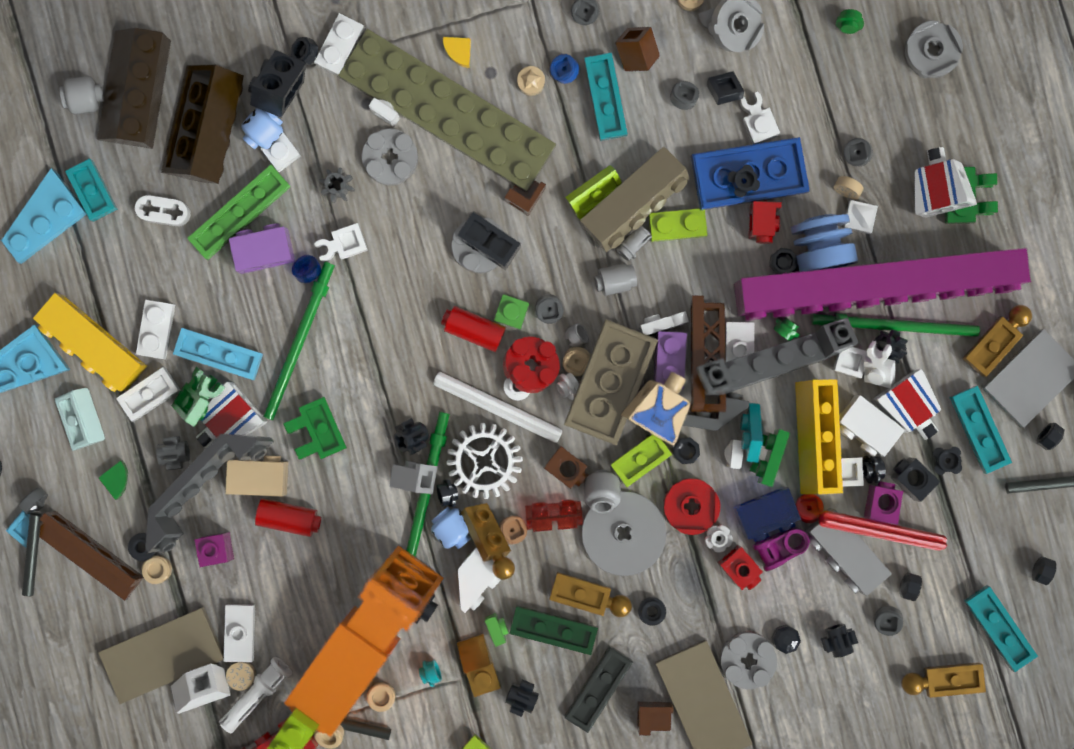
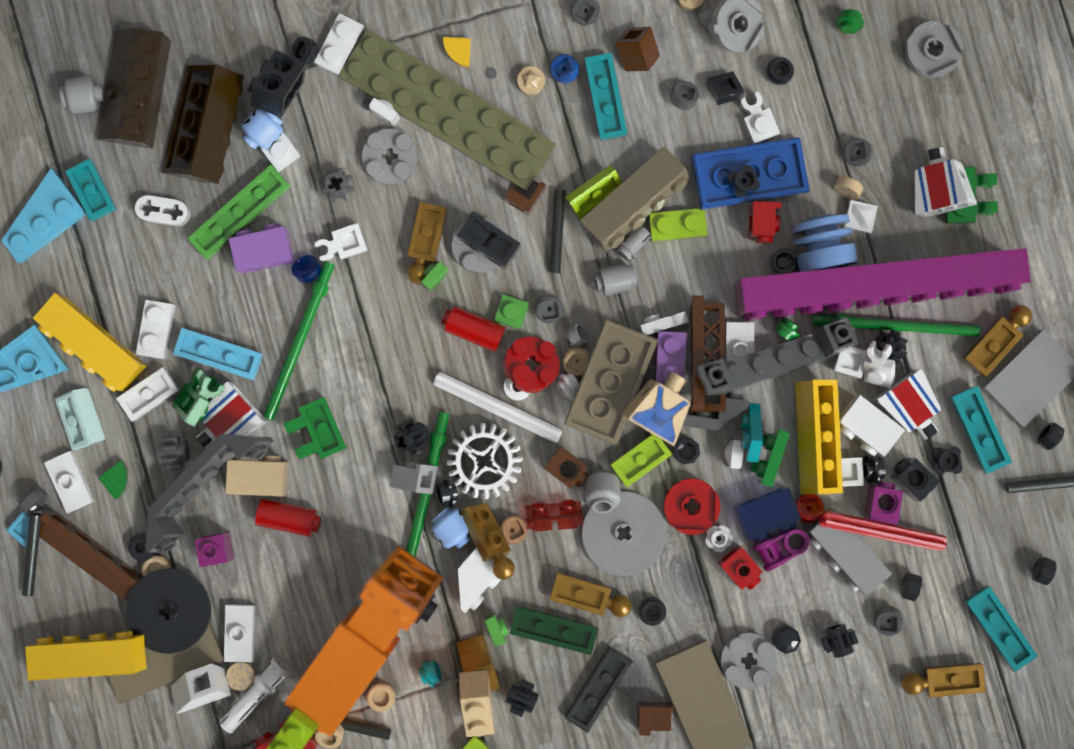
(69, 482): none -> white plate
(85, 657): none -> yellow brick
(181, 592): none -> black piece
(425, 239): none -> pearl gold plate
(434, 275): none -> bright green plate
(476, 703): none -> tan brick
(557, 231): none -> pearl dark grey bar
(783, 63): none -> black plate

